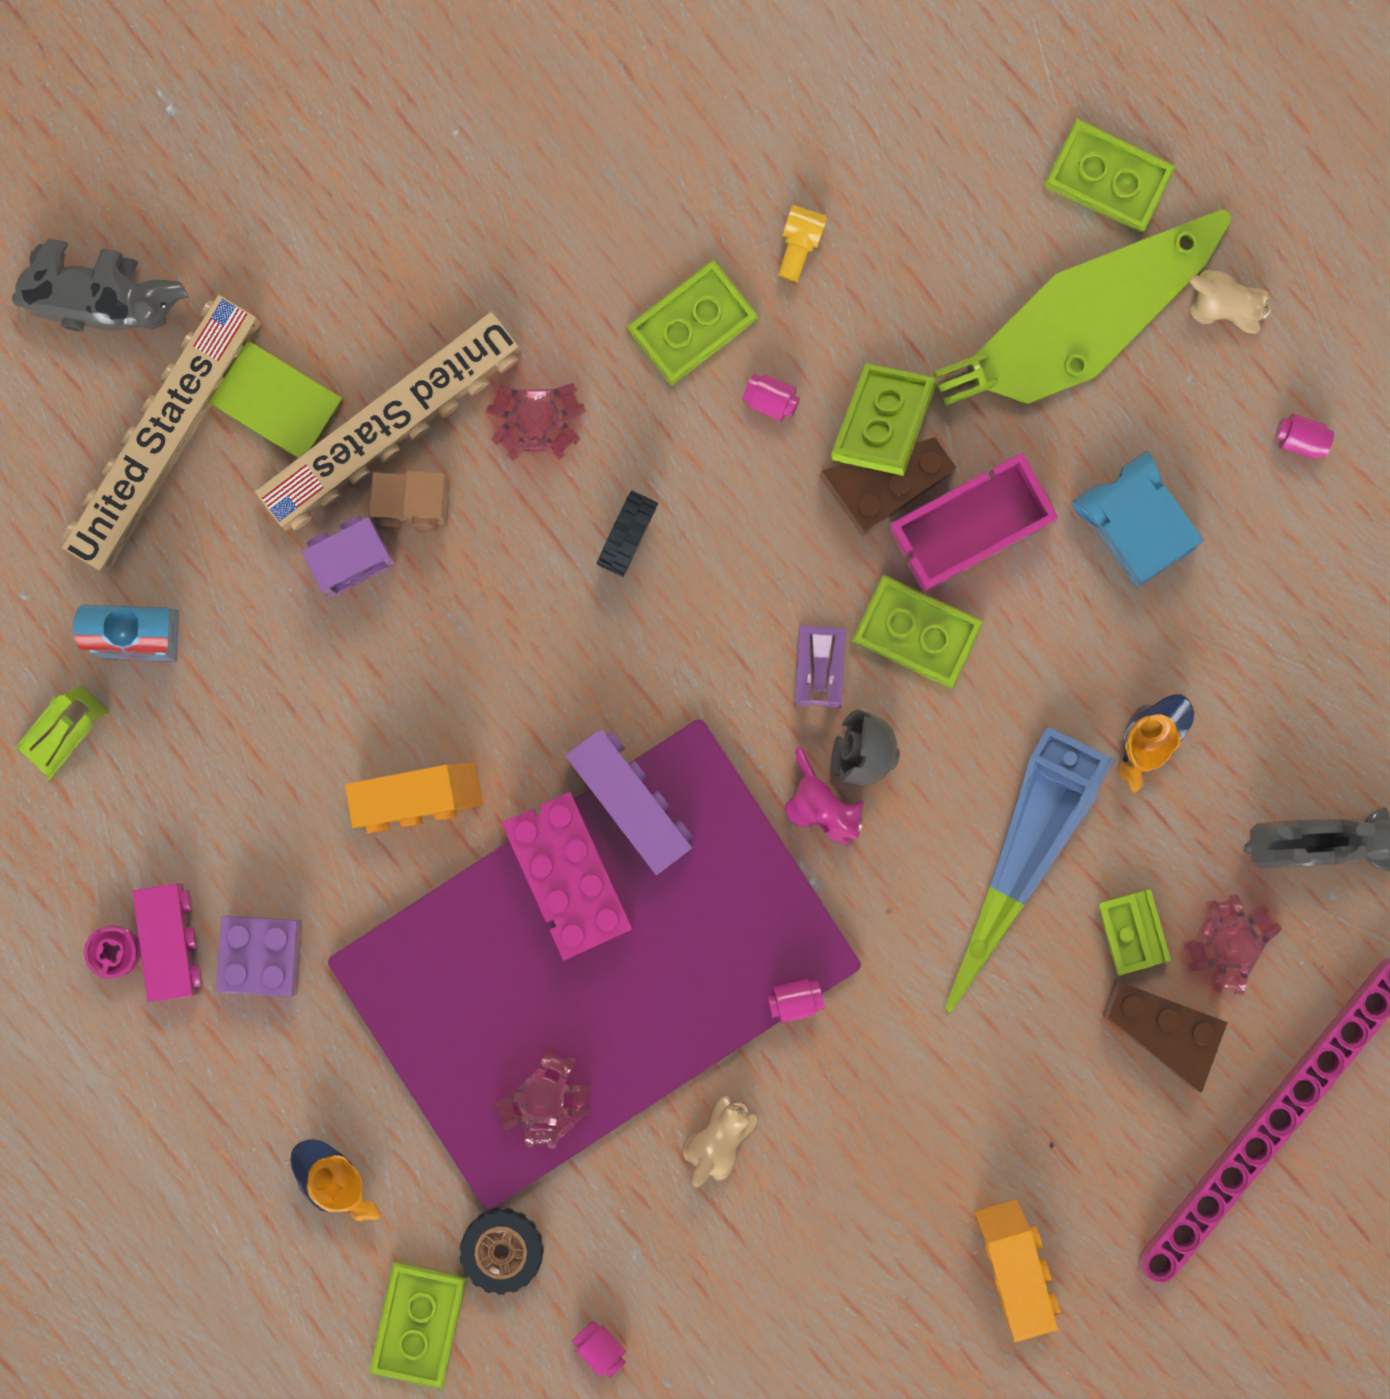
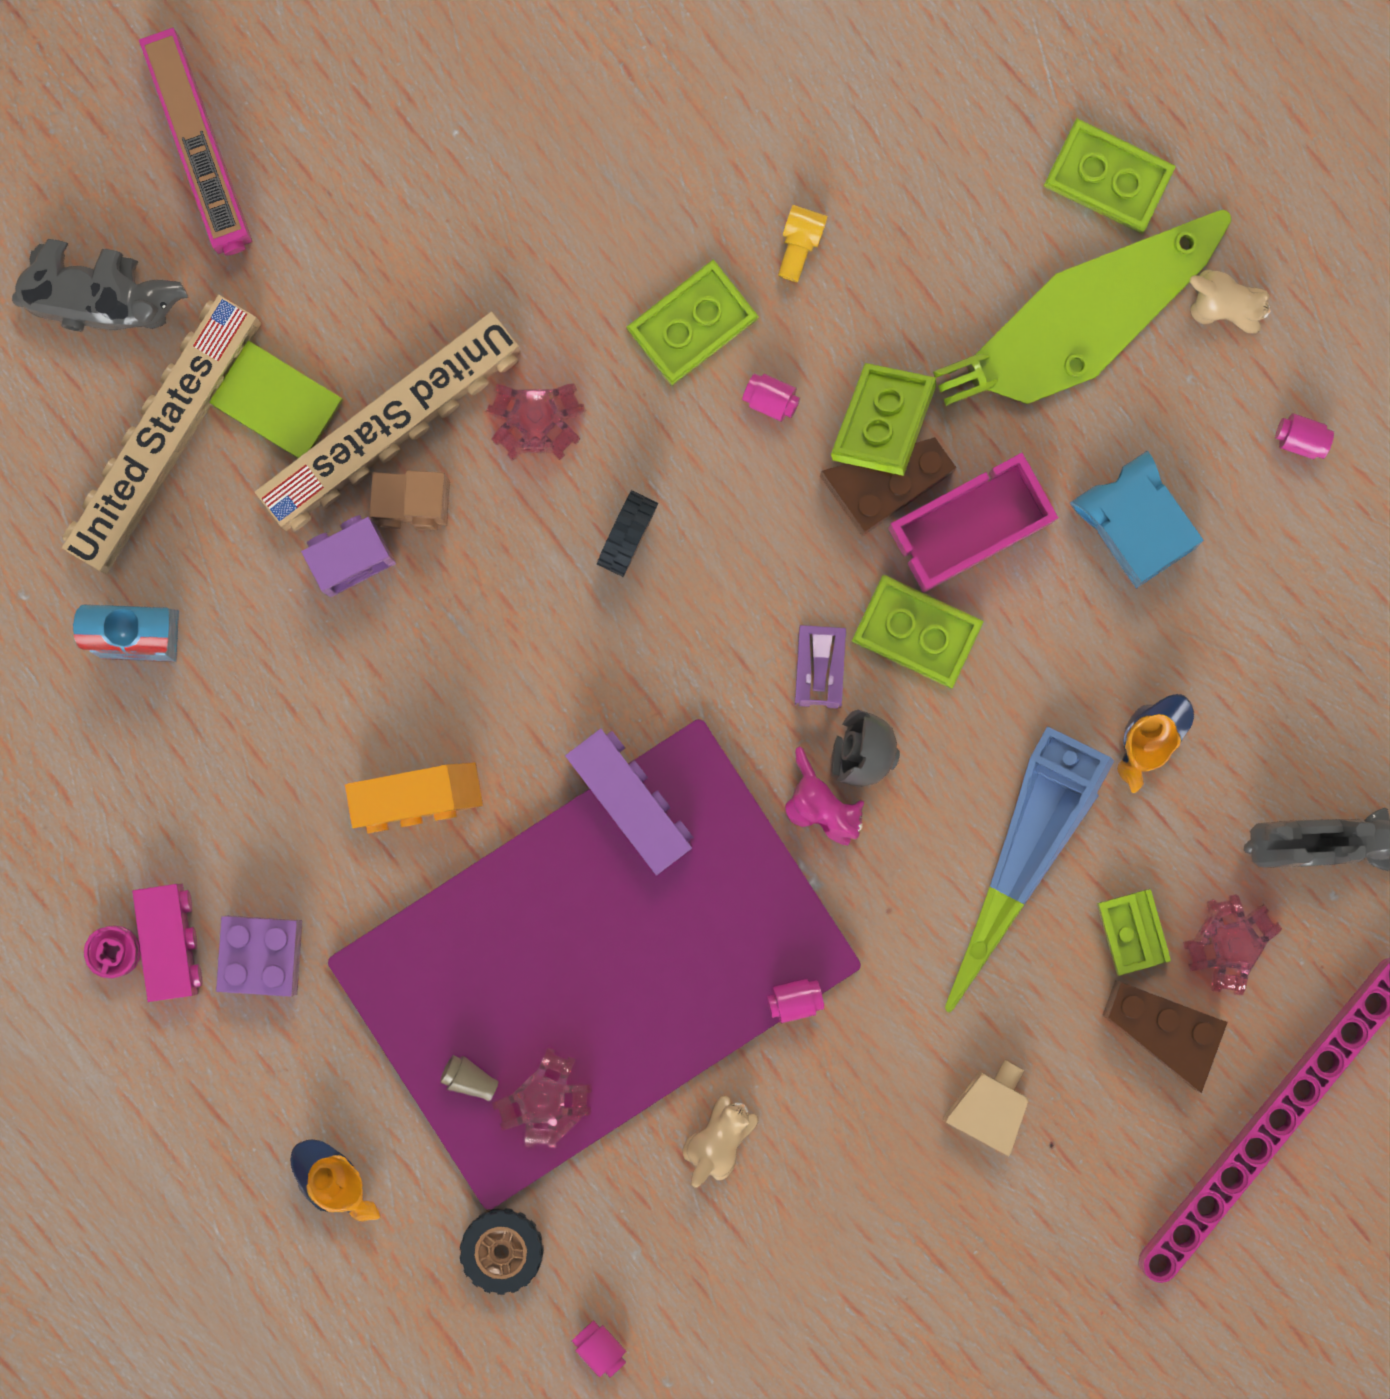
(46, 748): lime piece -> none
(196, 142): none -> brick
(417, 1325): lime tile -> none
(467, 1078): none -> dark tan cone
(567, 875): dark pink piece -> none
(991, 1108): none -> tan torso
(1018, 1271): light orange wedge -> none

